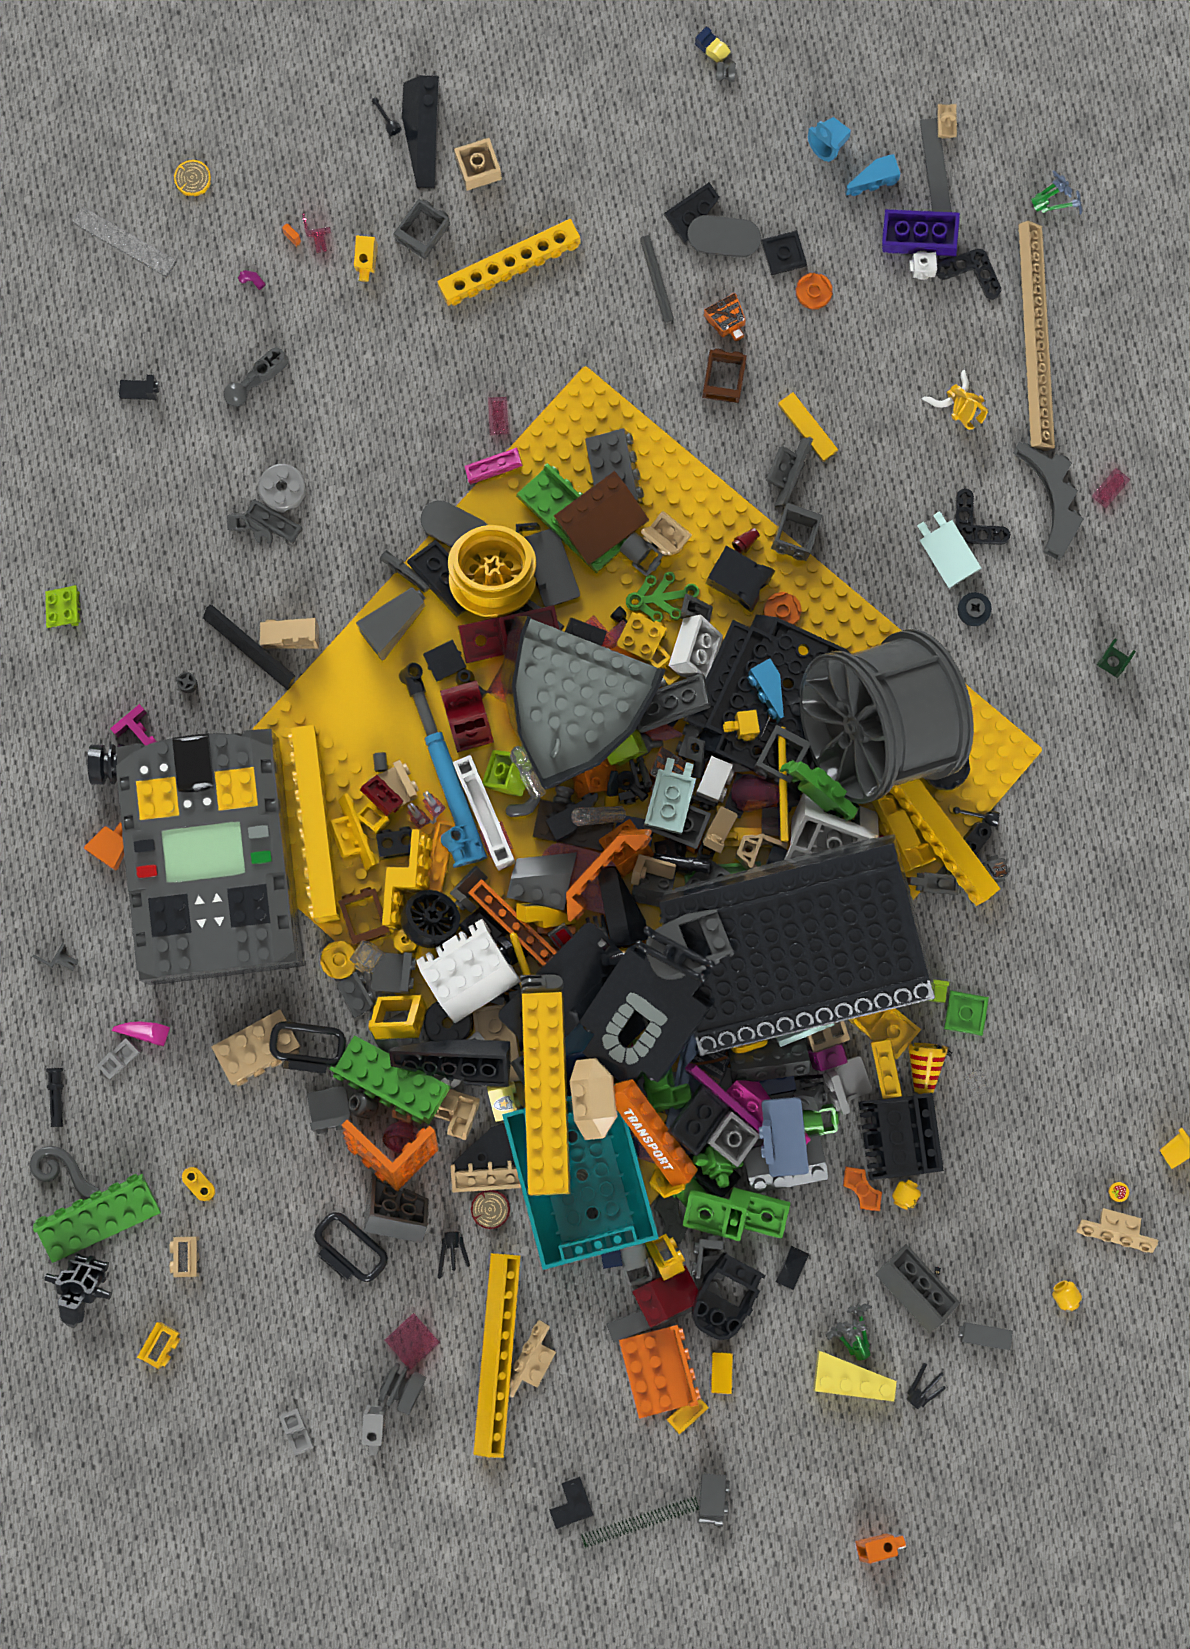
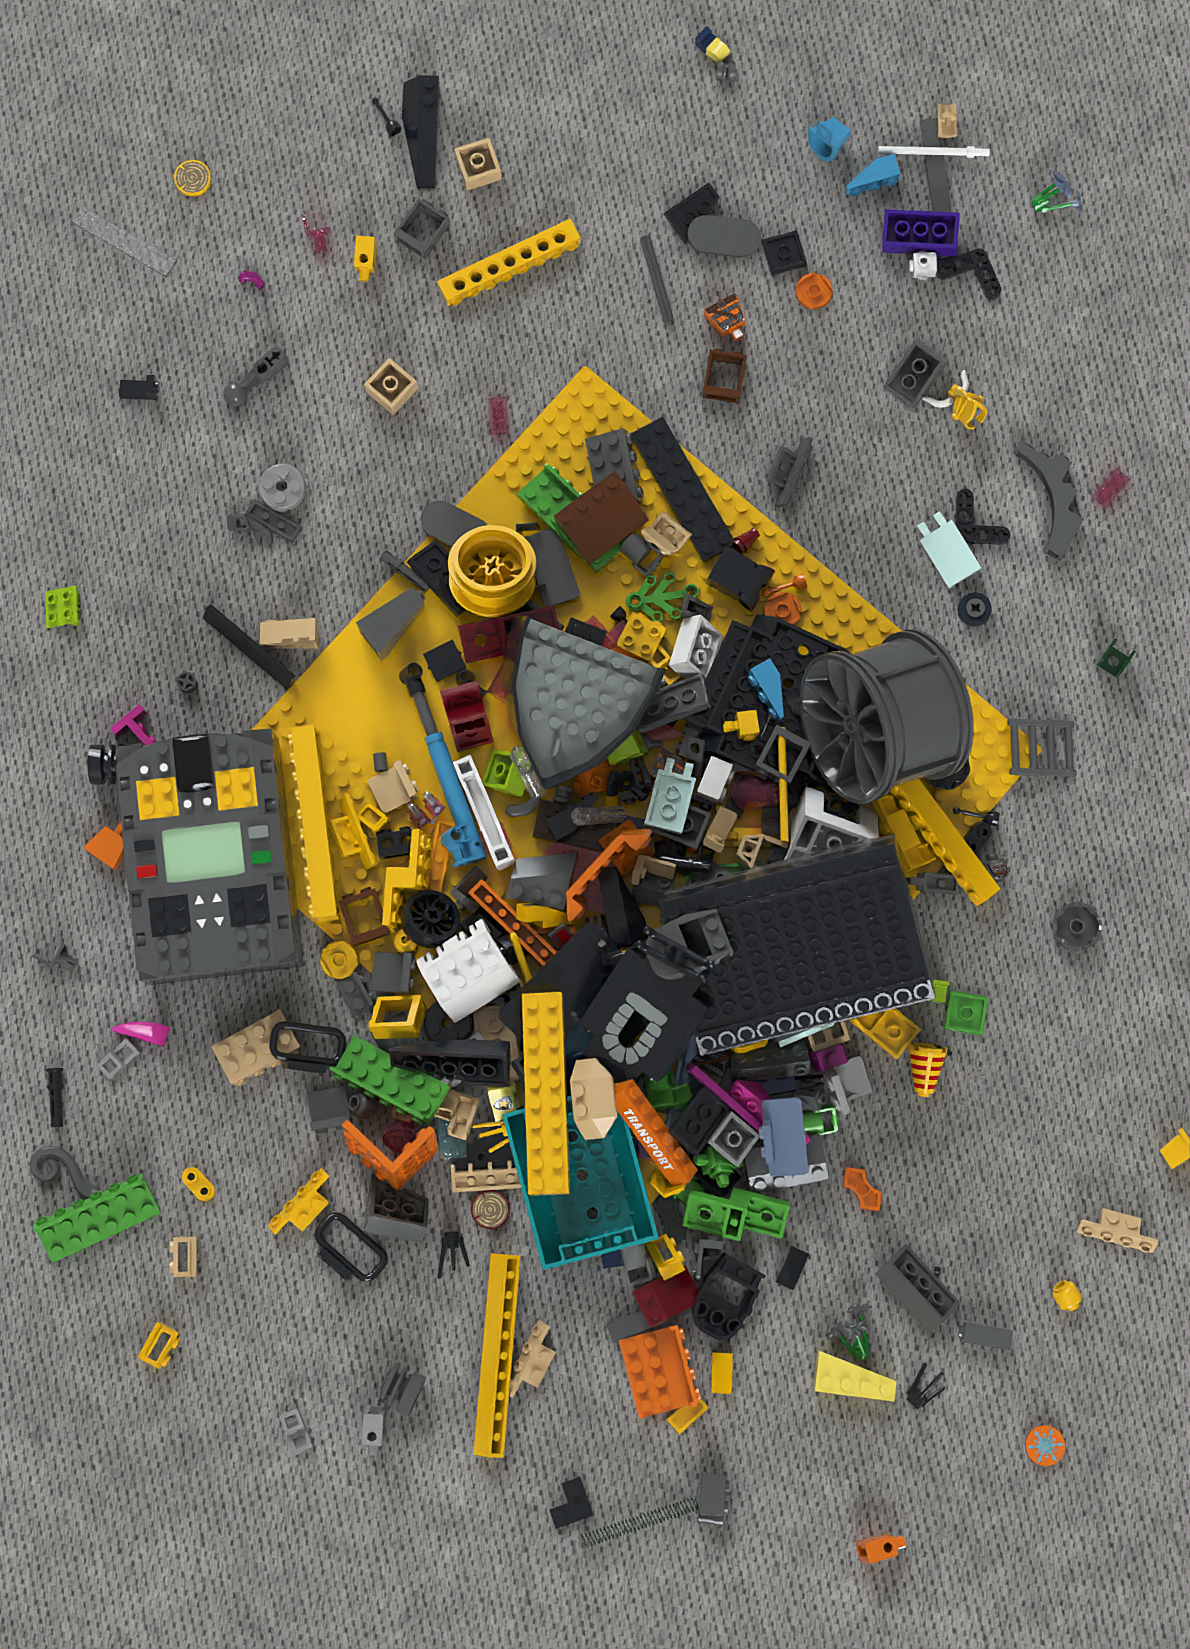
(79, 1286): black piece -> none
(291, 234): orange tile -> none
(303, 1206): none -> yellow bracket
(367, 957): clear brick -> none
(382, 795): dark red bracket -> none
(391, 386): none -> tan brick
(412, 1341): clear pink hinge -> none
(449, 1149): none -> clear light blue piece
(492, 1132): none -> yellow plant
(493, 466): dark pink tile -> none
(541, 983): dark grey arm -> none
(682, 489): none -> black plate
(798, 582): none -> orange hinge
(801, 516): dark grey window -> none
(808, 426): yellow tile -> none
(821, 789): bright green bracket -> none
(886, 1068): yellow plate -> none
(902, 1136): black slope -> none
(906, 1194): yellow head -> none
(916, 373): none -> dark grey slope
(969, 152): none -> white bar
(1036, 336): tan piece -> none
(1045, 1445): none -> orange tile
(1050, 725): none -> dark grey bar
(1090, 926): none -> dark grey plate
(1118, 1192): tile -> none

